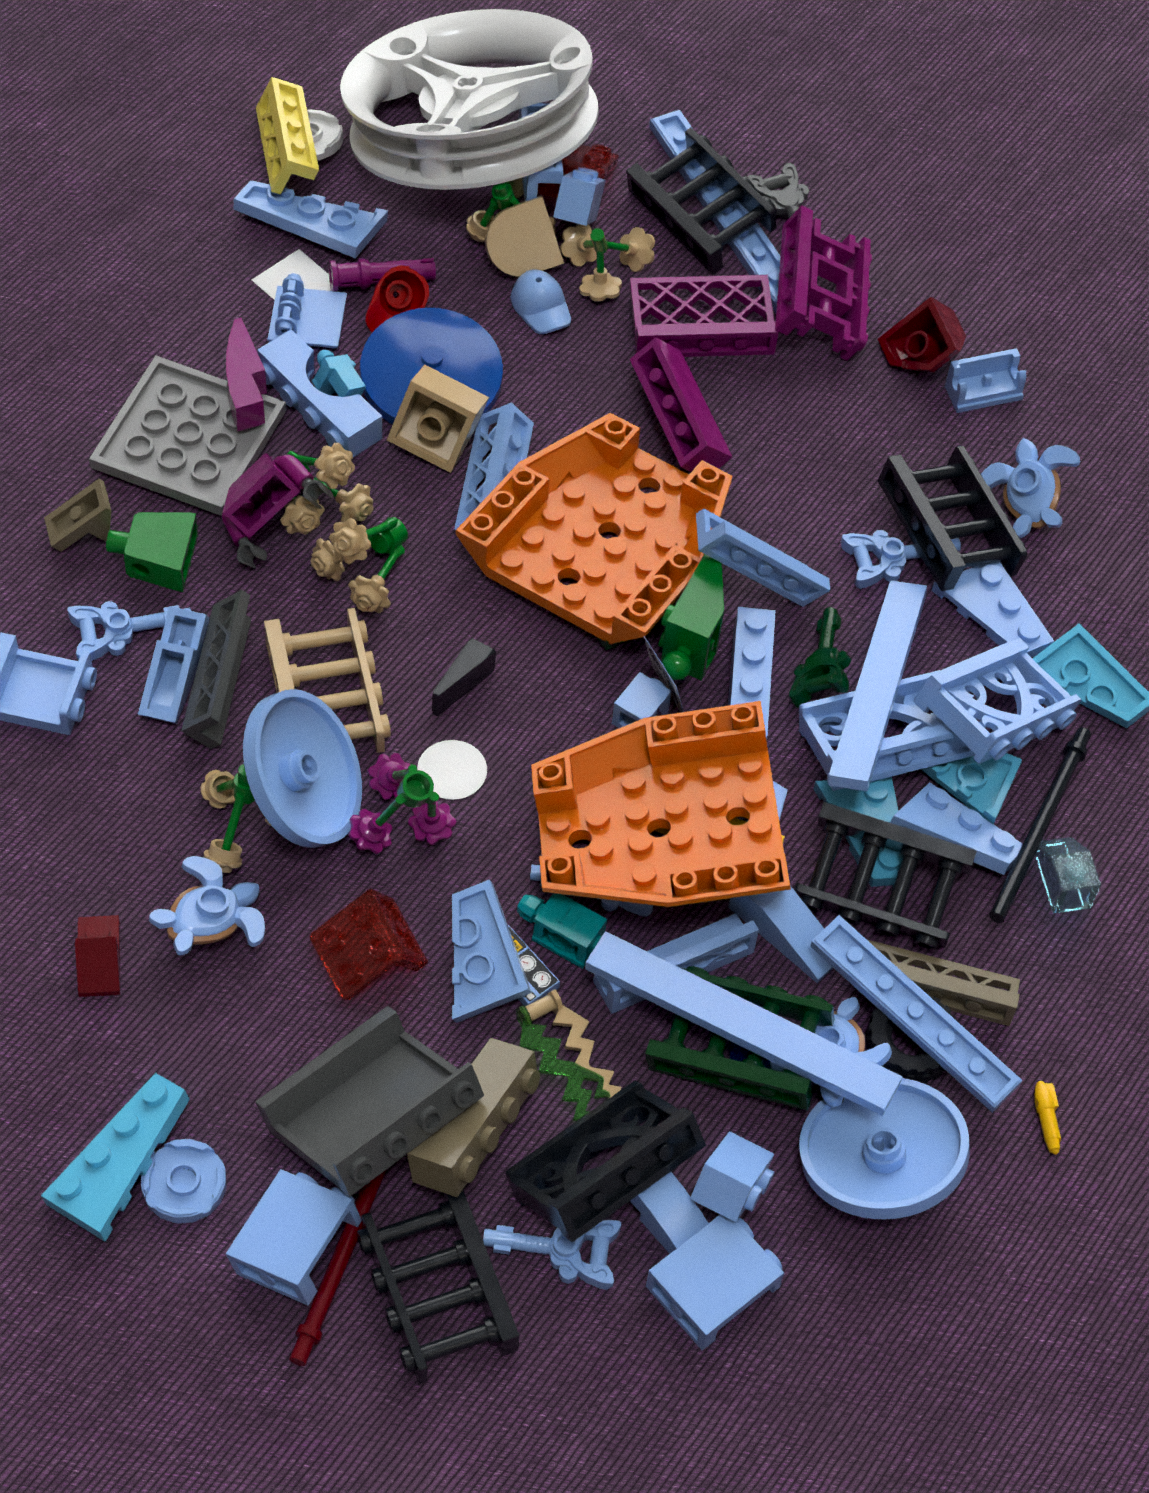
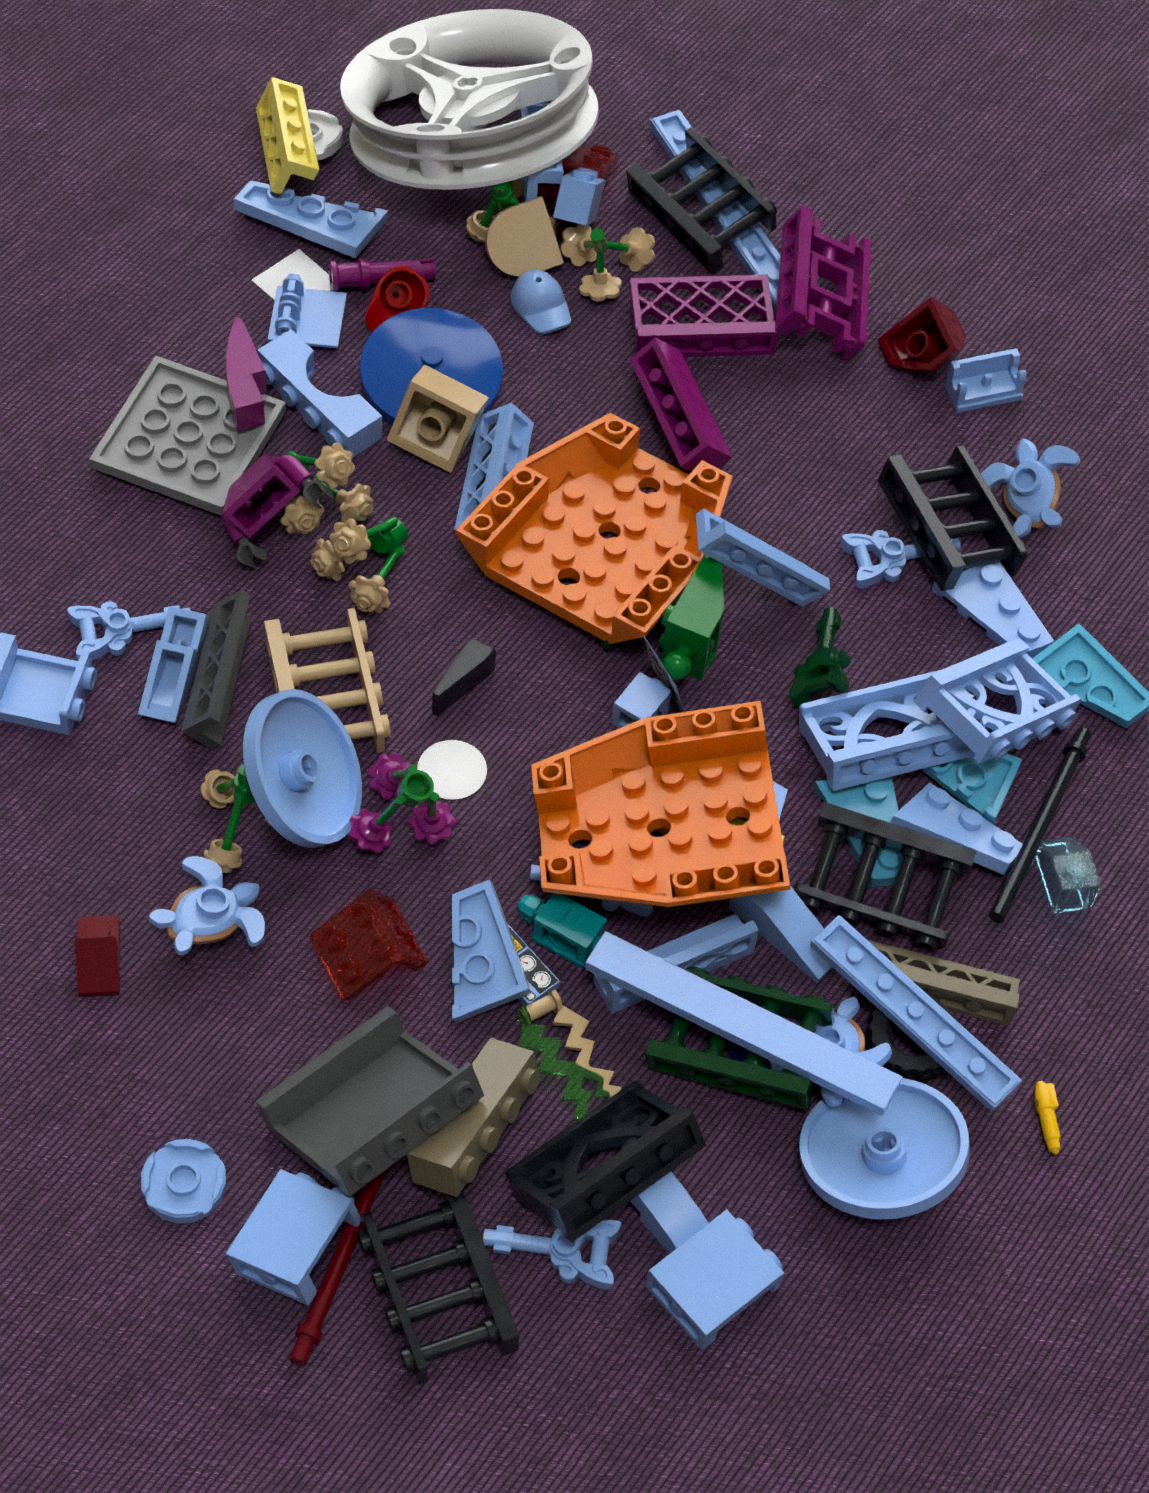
(80, 515): dark tan slope -> none
(106, 1170): medium azure wing -> none
(157, 547): green torso -> none
(337, 375): medium azure piece -> none
(734, 1177): light blue brick -> none
(752, 658): light blue brick -> none
(785, 200): dark grey piece -> none
(877, 686): light blue tile -> none

